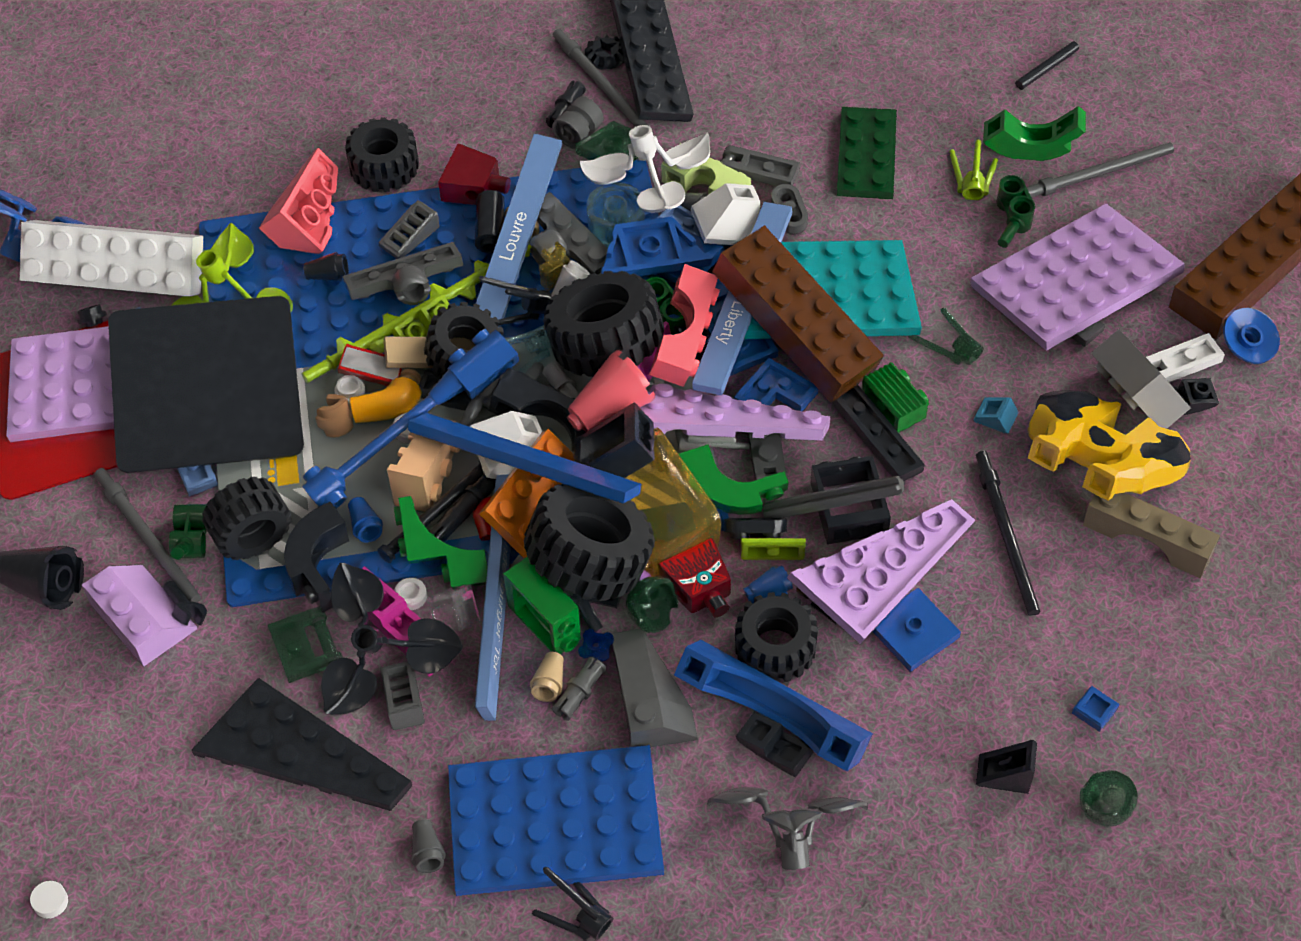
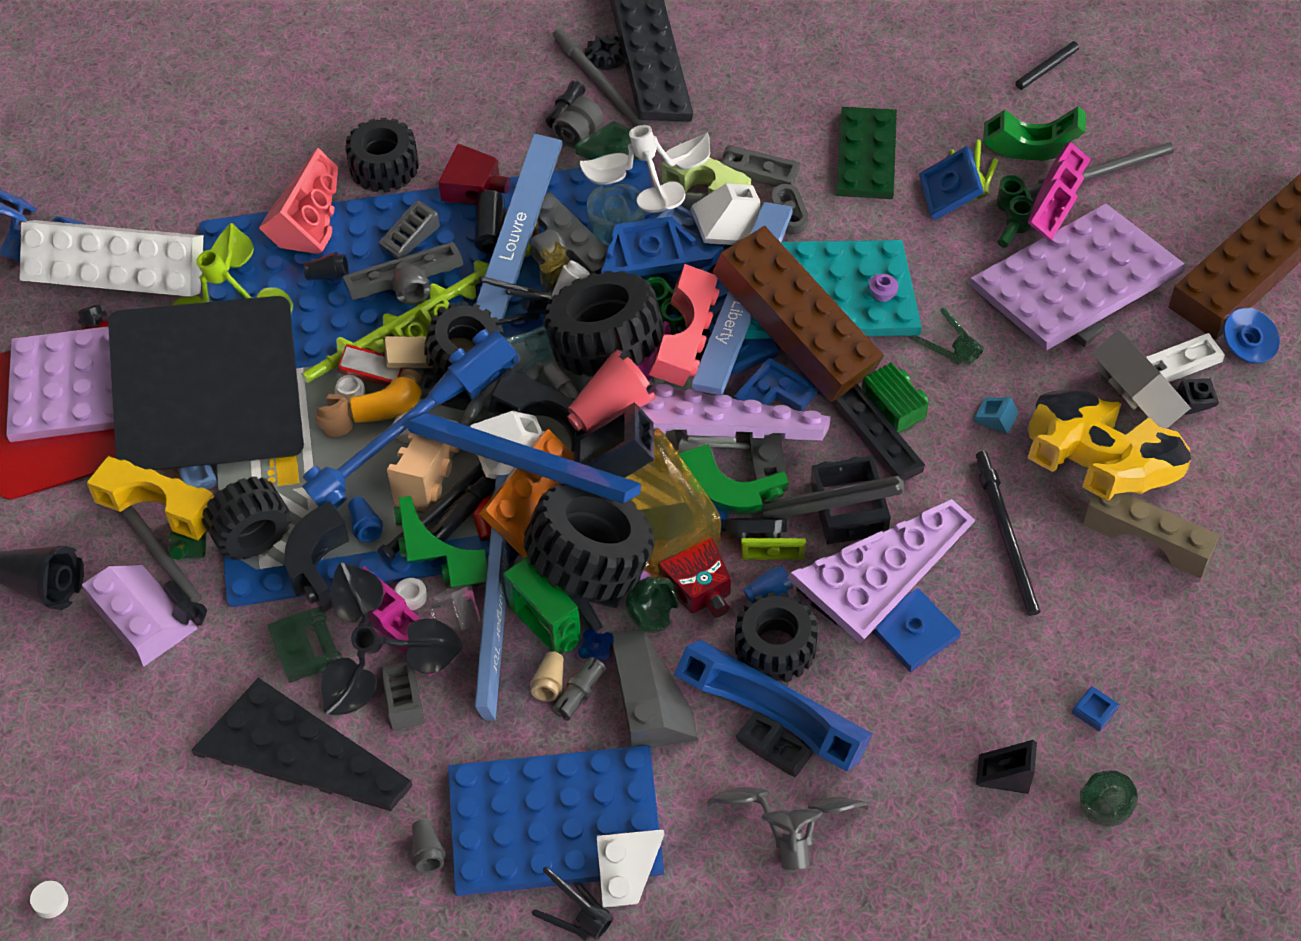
(122, 484): none -> yellow arch
(626, 865): none -> white wing
(883, 287): none -> medium lavender plate
(951, 183): none -> blue plate
(1058, 191): none -> dark pink slope

